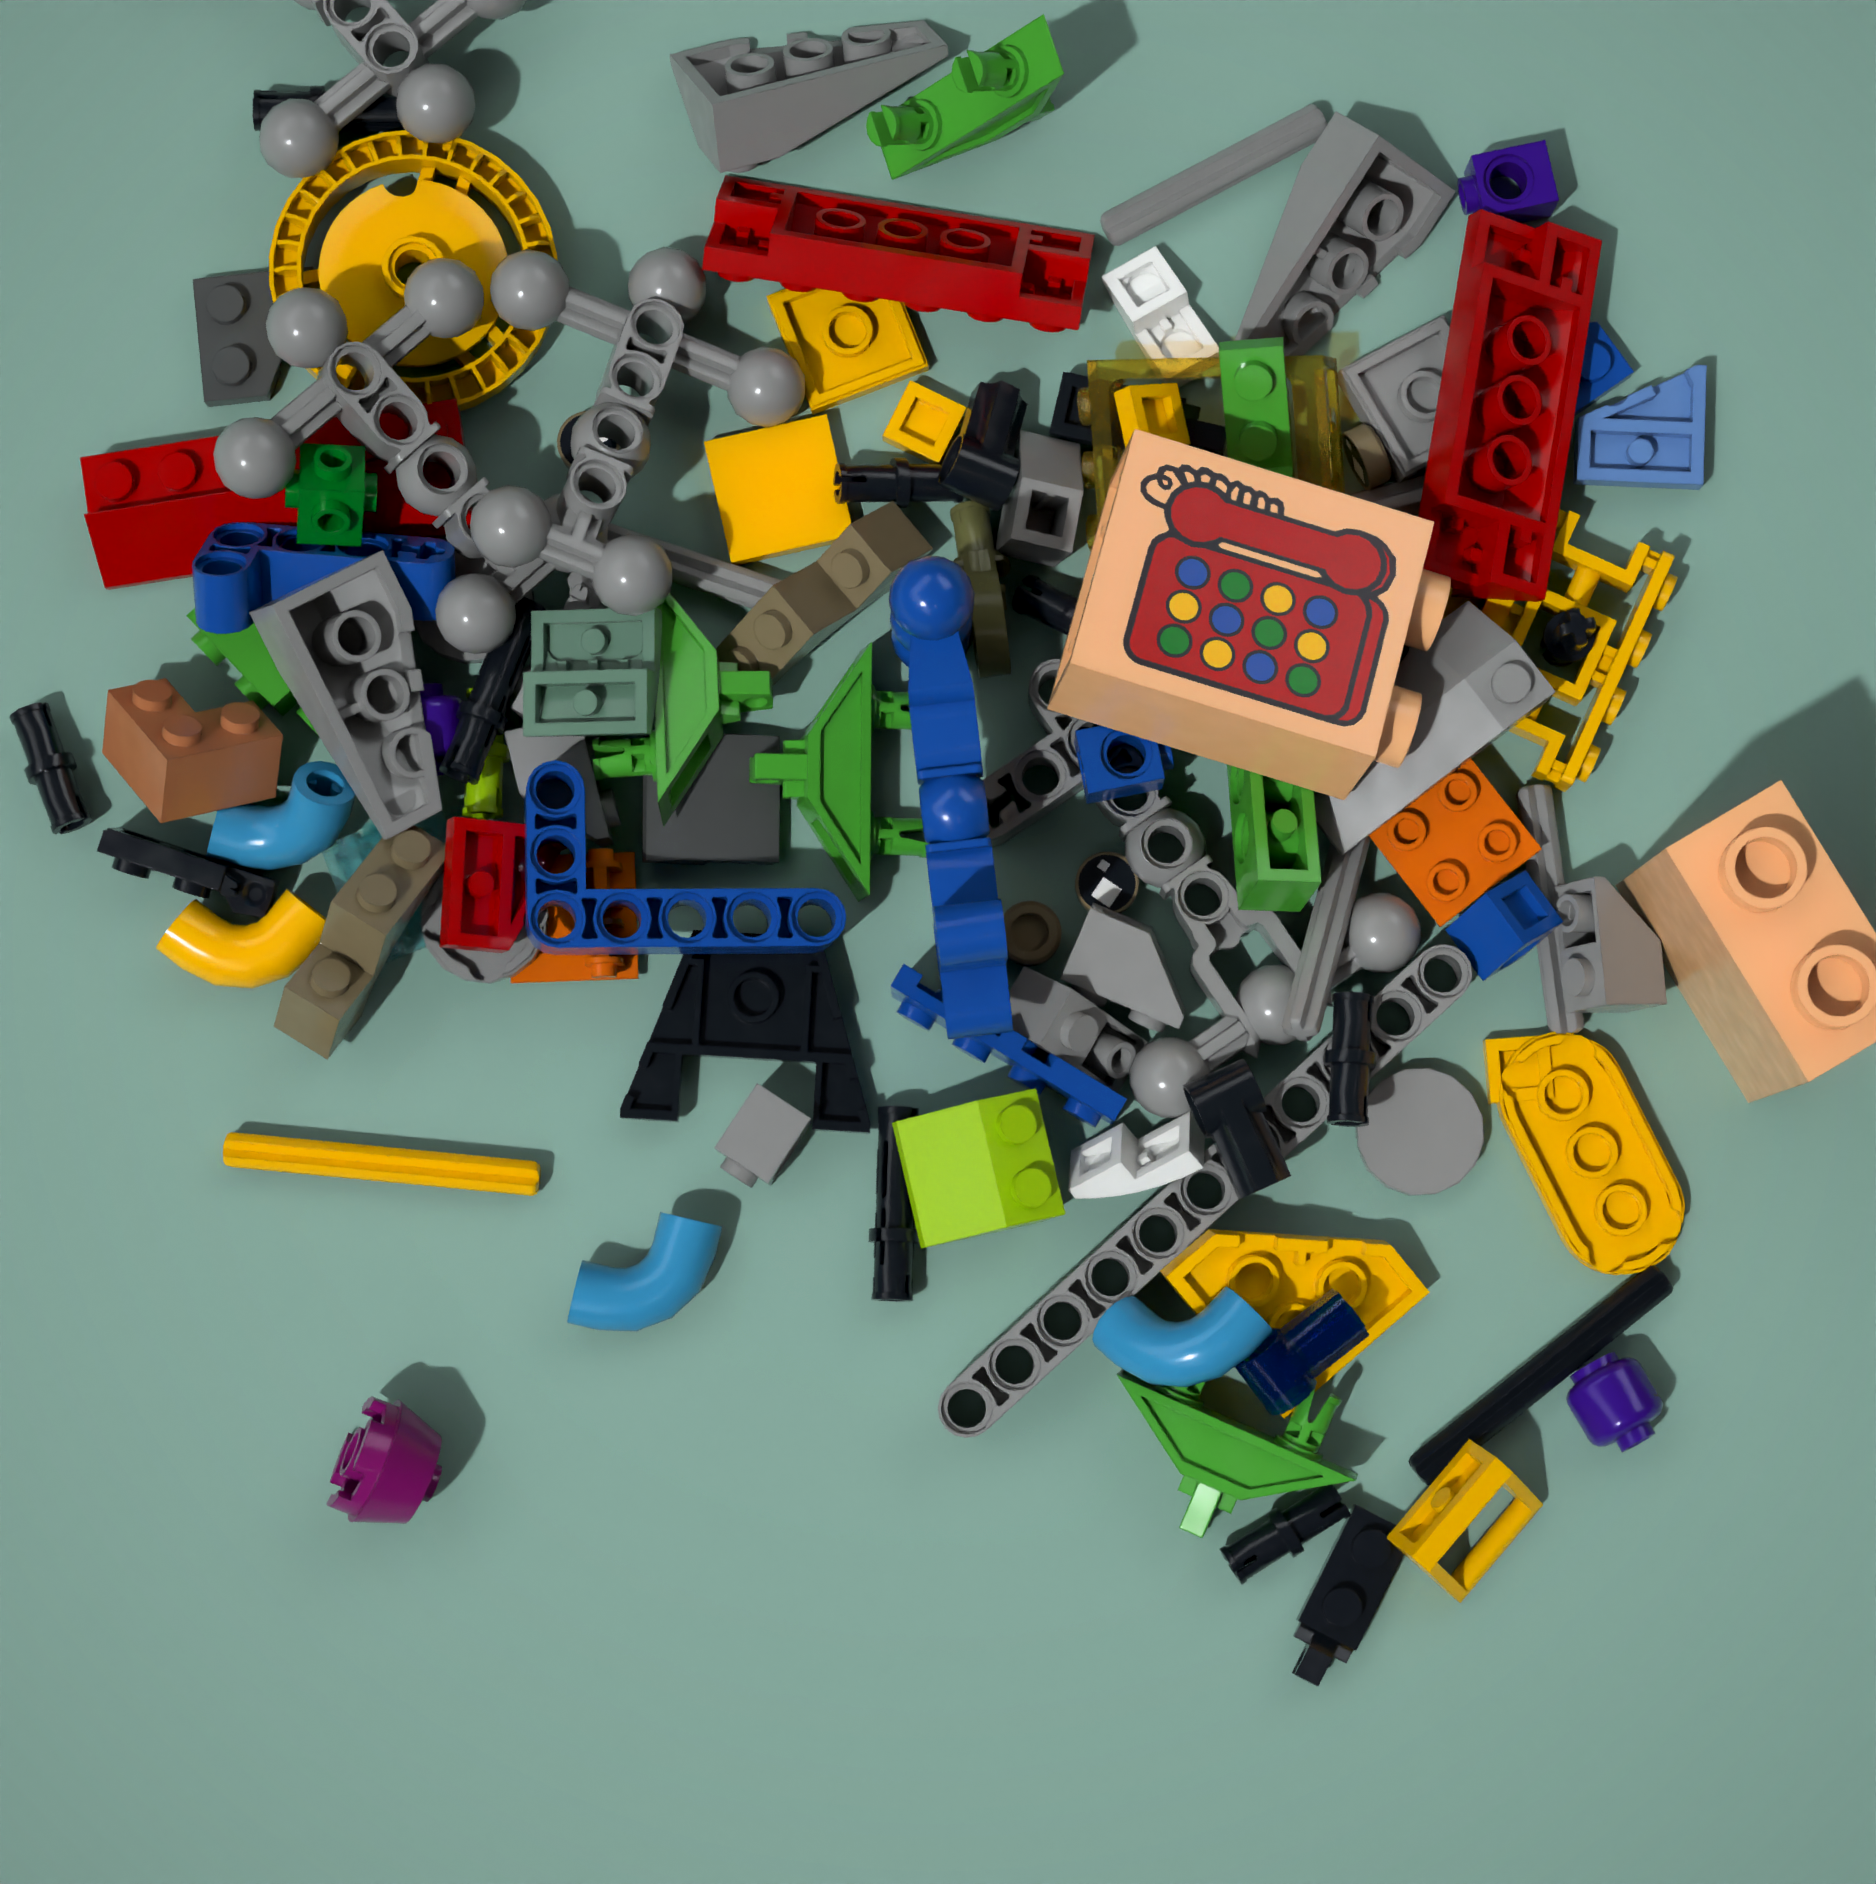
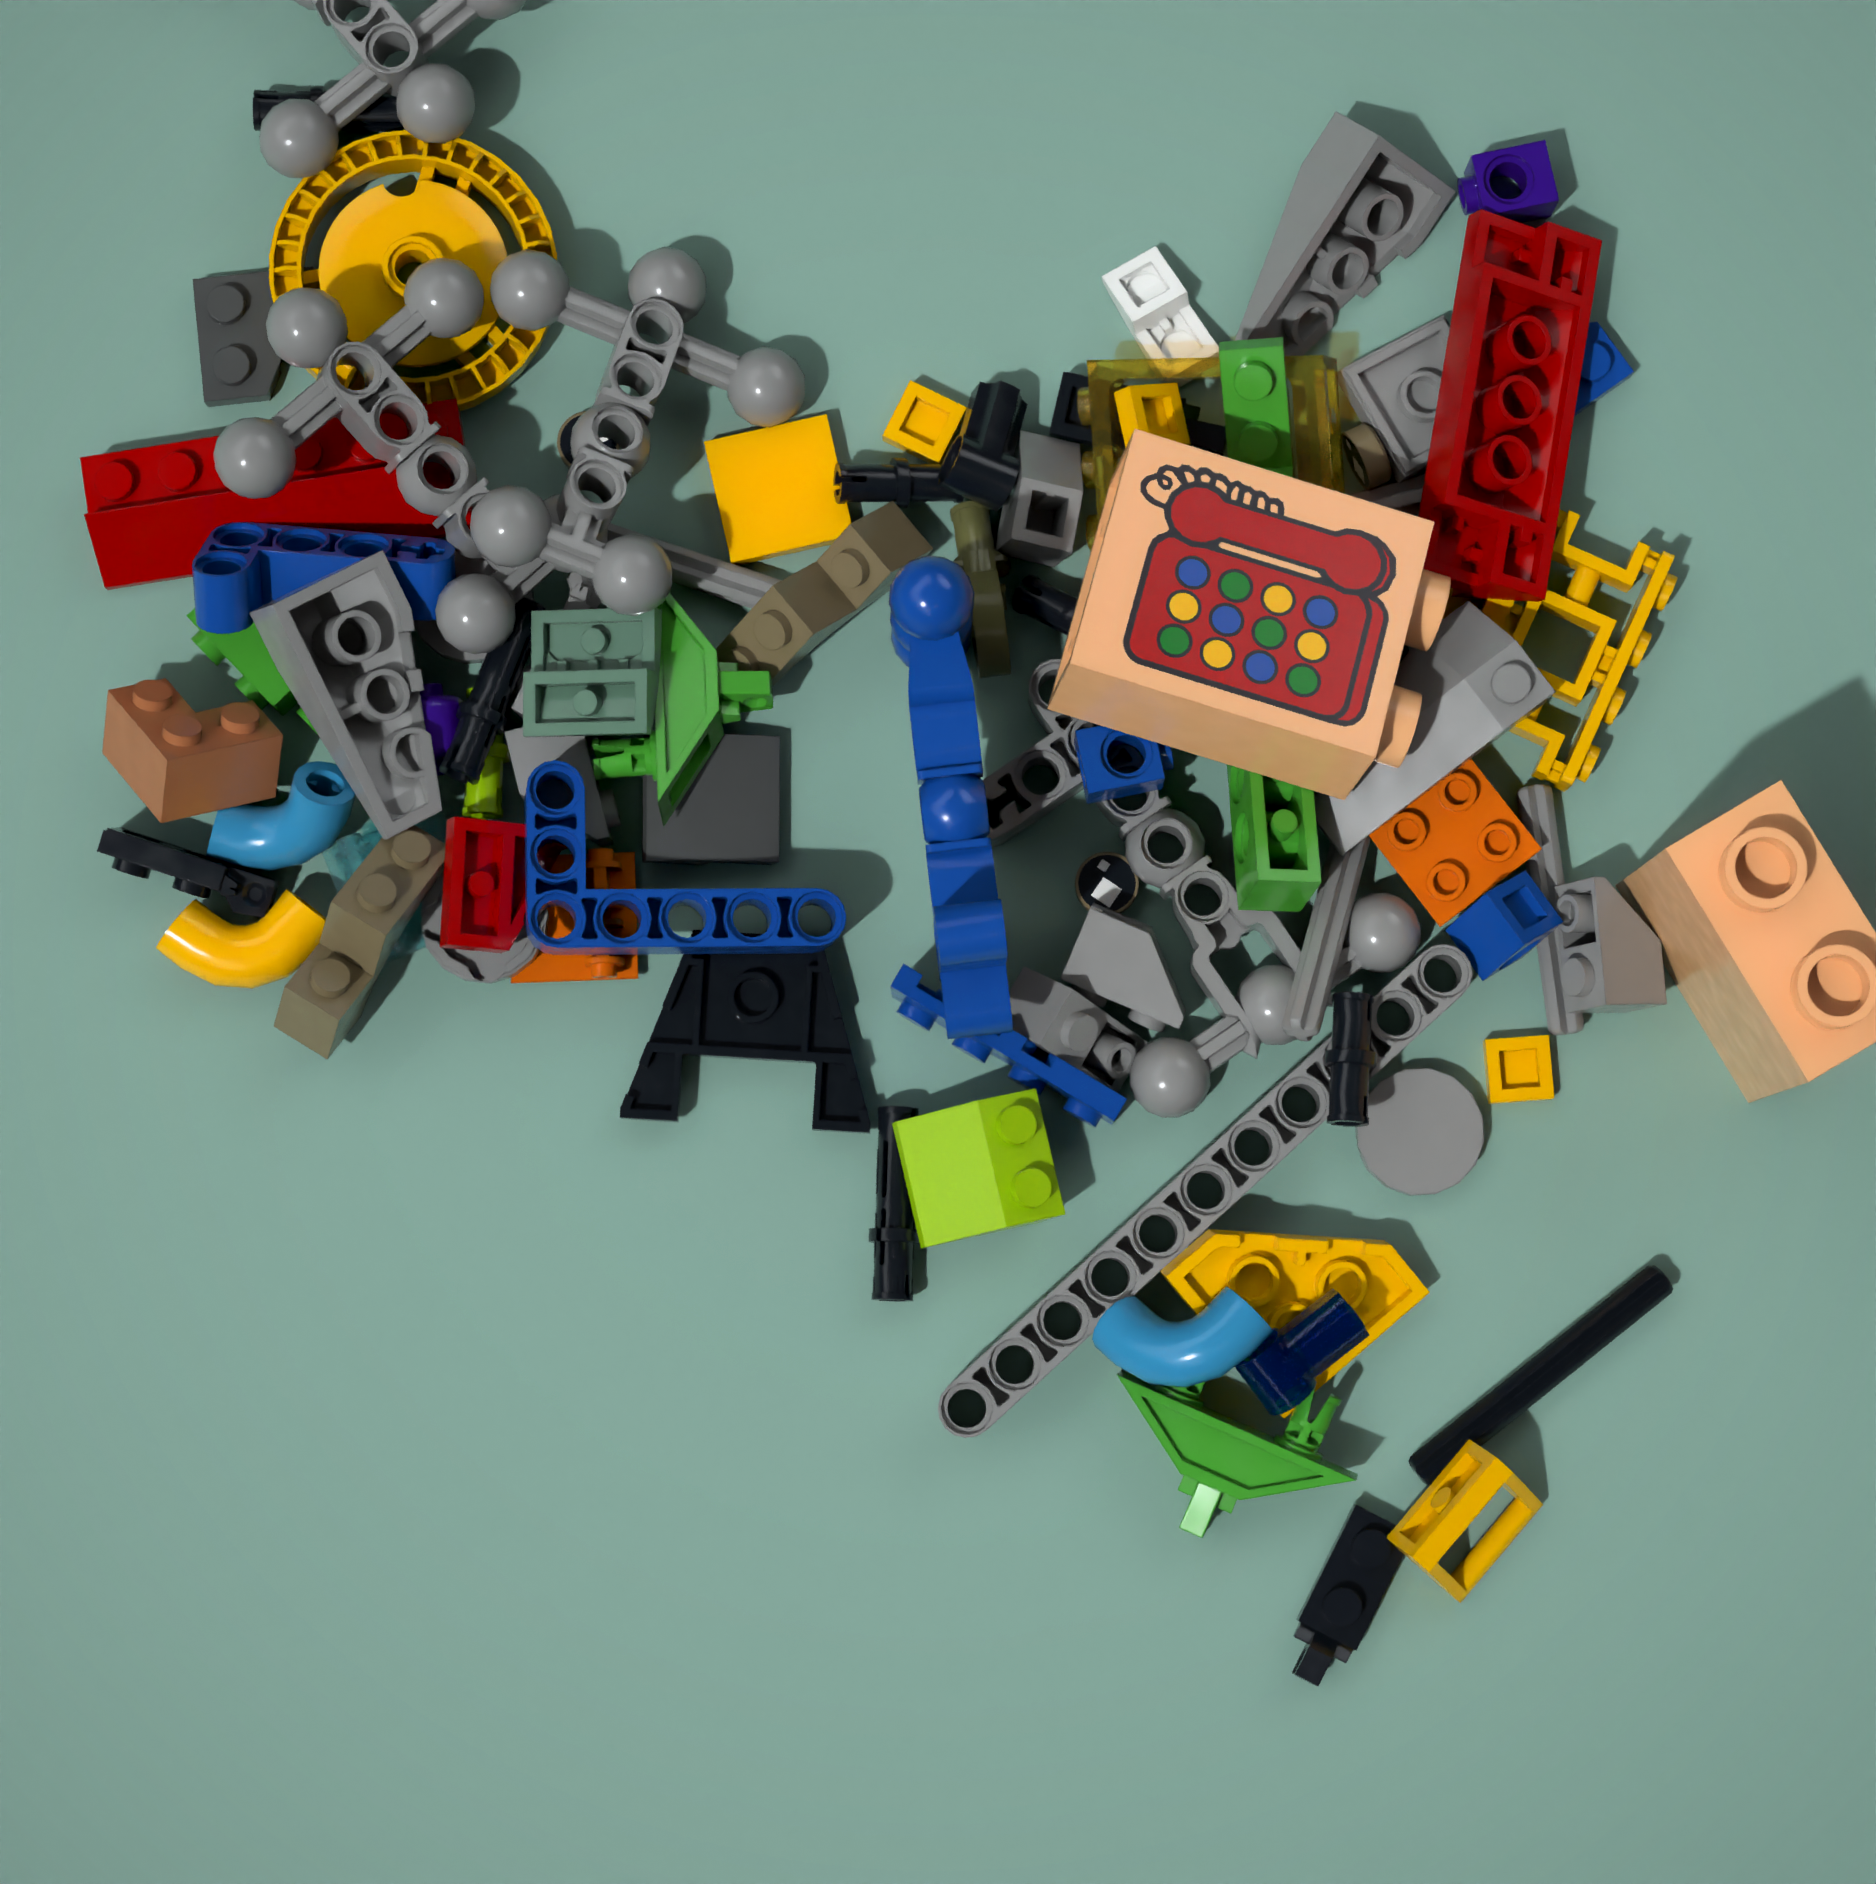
(50, 768): black pin -> none
(331, 494): green brick -> none
(381, 1163): yellow axle -> none
(386, 1465): magenta cone -> none
(654, 1287): dark azure cylinder -> none
(761, 1137): light grey brick -> none
(773, 99): light grey wedge -> none
(832, 775): bright green connector -> none
(846, 344): yellow tile -> none
(899, 254): red slope -> none
(972, 104): bright green connector -> none
(1031, 933): dark tan tile -> none
(1123, 1165): white slope -> none
(1213, 175): light grey axle -> none
(1231, 1113): black piece -> none
(1284, 1532): black pin -> none
(1568, 638): black axle -> none
(1592, 1156): yellow tile -> none
(1614, 1402): dark purple head -> none
(1647, 438): medium blue wing -> none

